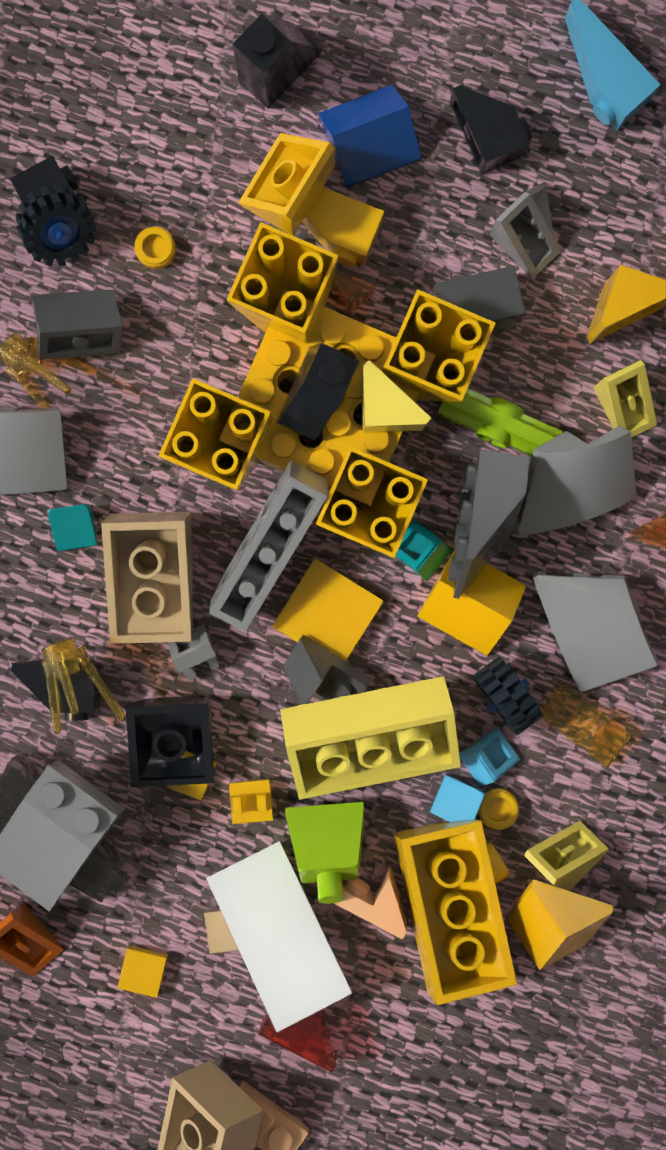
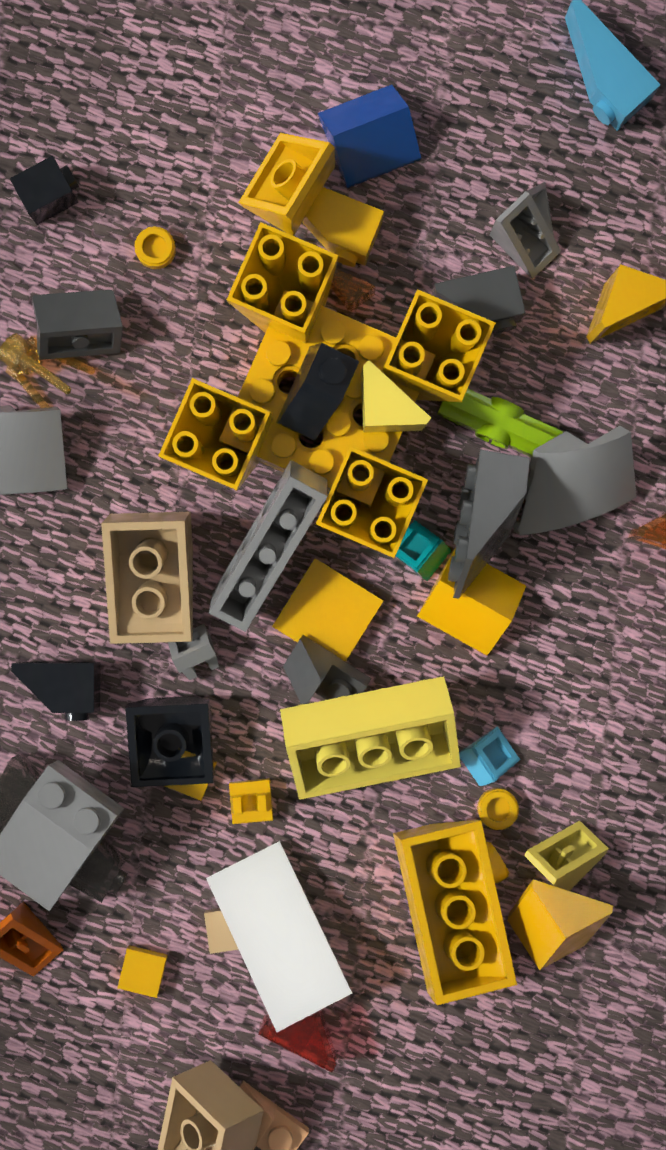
(55, 225): black wheel -> none
(62, 662): clear yellow plant -> none
(73, 527): teal slope -> none
(272, 57): black slope -> none
(327, 845): lime torso -> none
(378, 907): light nougat slope -> none
(457, 800): medium azure slope -> none
(490, 128): black slope -> none
(508, 695): black wheel -> none
(585, 725): clear yellow slope -> none
(595, 627): light grey slope -> none
(628, 399): light yellow slope -> none

